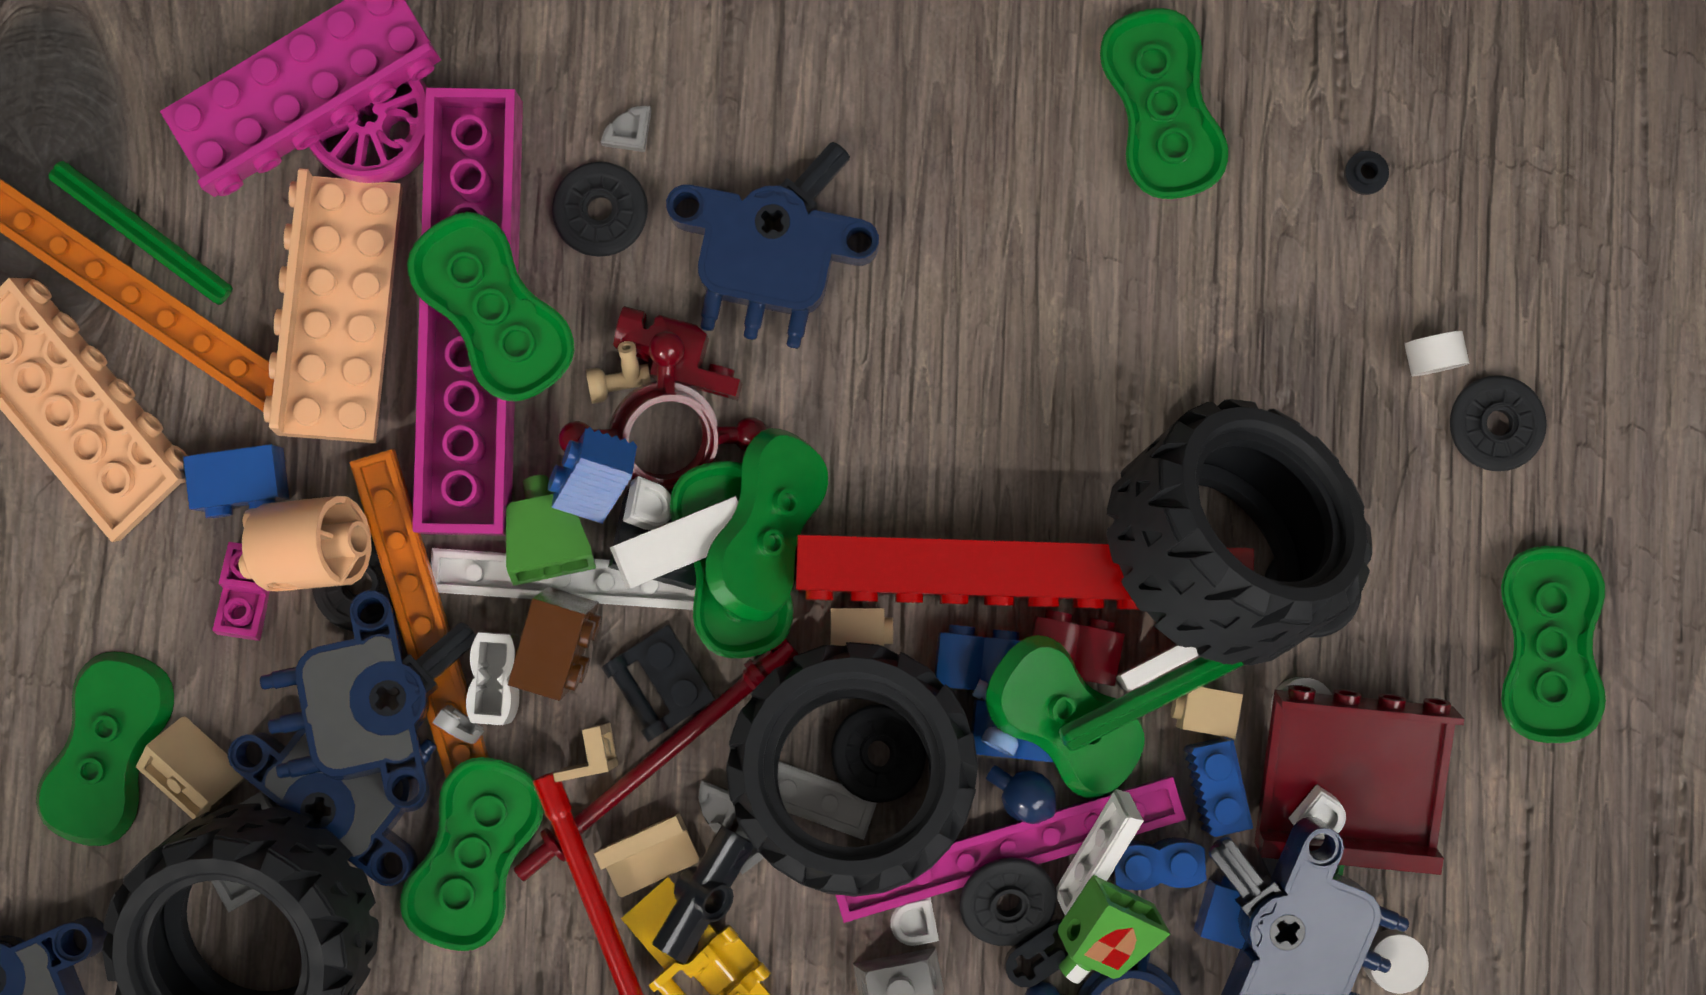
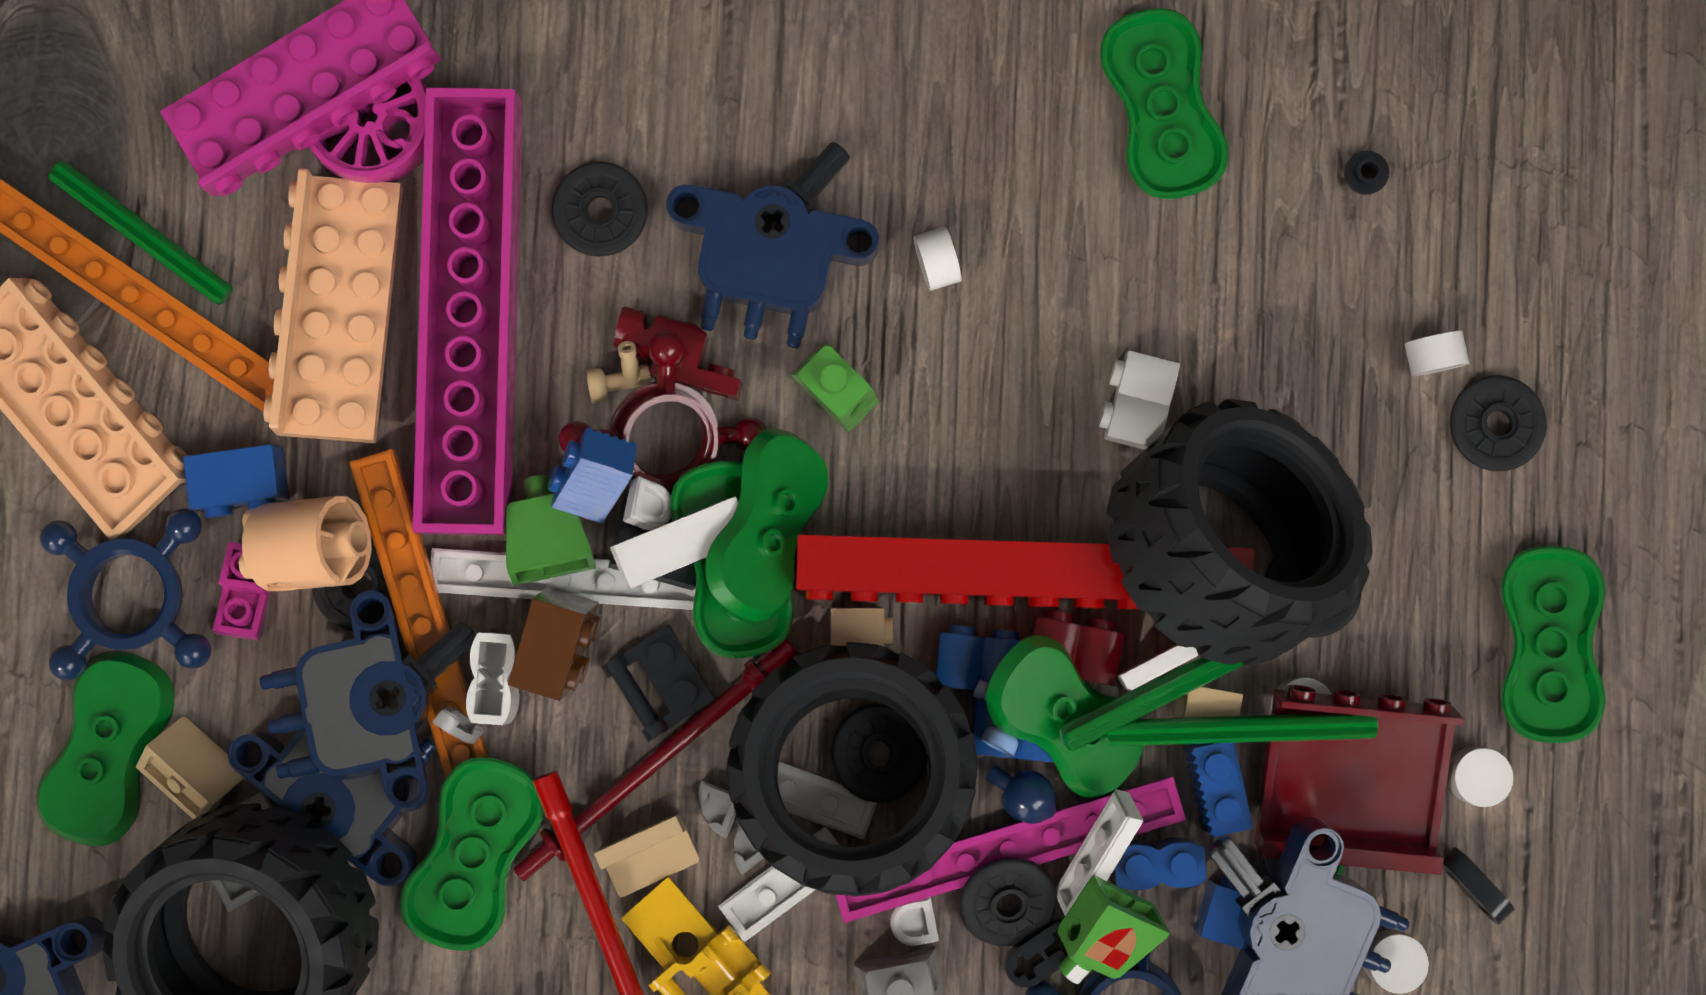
(61, 539): none -> dark blue piece
(510, 334): green plate -> none
(599, 751): tan panel -> none
(629, 130): light grey tile -> none
(703, 894): black piece -> none
(766, 897): none -> white tile
(835, 386): none -> bright green torso
(937, 258): none -> white piece
(1140, 399): none -> white brick
(1244, 729): none -> green axle
(1321, 805): white tile -> none
(1477, 886): none -> black beam
(1480, 776): none -> white piece

